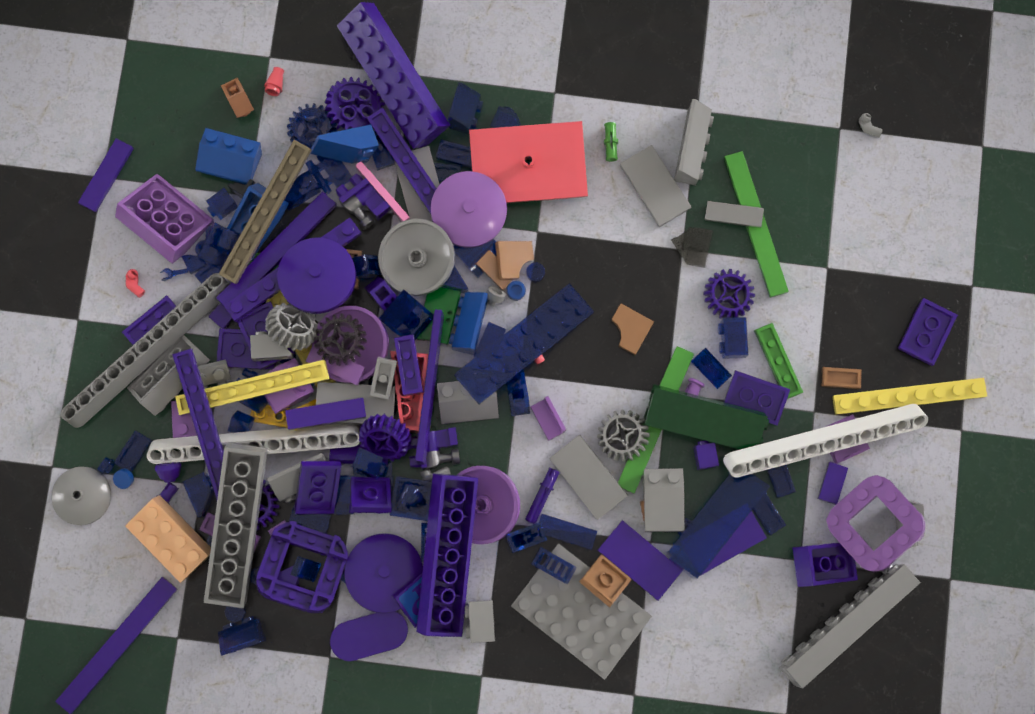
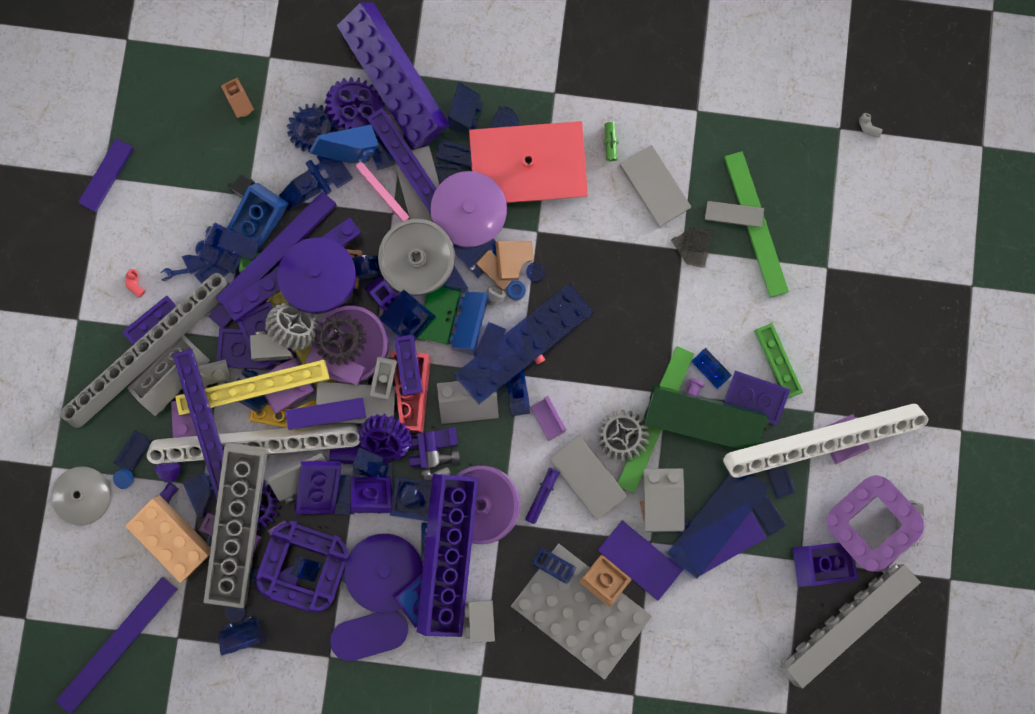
(106, 466): clear blue plate -> none
(163, 218): medium lavender slope -> none
(221, 204): clear blue brick -> none
(228, 156): blue slope -> none
(241, 422): clear blue slope -> none
(265, 211): dark tan plate -> none
(275, 82): coral cone -> none
(313, 521): clear blue tile -> none
(359, 196): dark purple hips -> none
(429, 388): dark purple tile -> none
(526, 537): clear blue slope -> none
(568, 531): clear blue plate -> none
(632, 328): medium nougat tile -> none
(693, 143): light grey slope -> none
(705, 455): dark purple brick -> none
(732, 300): dark purple gear -> none
(733, 337): clear blue brick -> none
(832, 483): dark purple tile -> none
(841, 378): medium nougat tile -> none
(909, 395): light yellow plate -> none
(927, 331): dark purple plate -> none

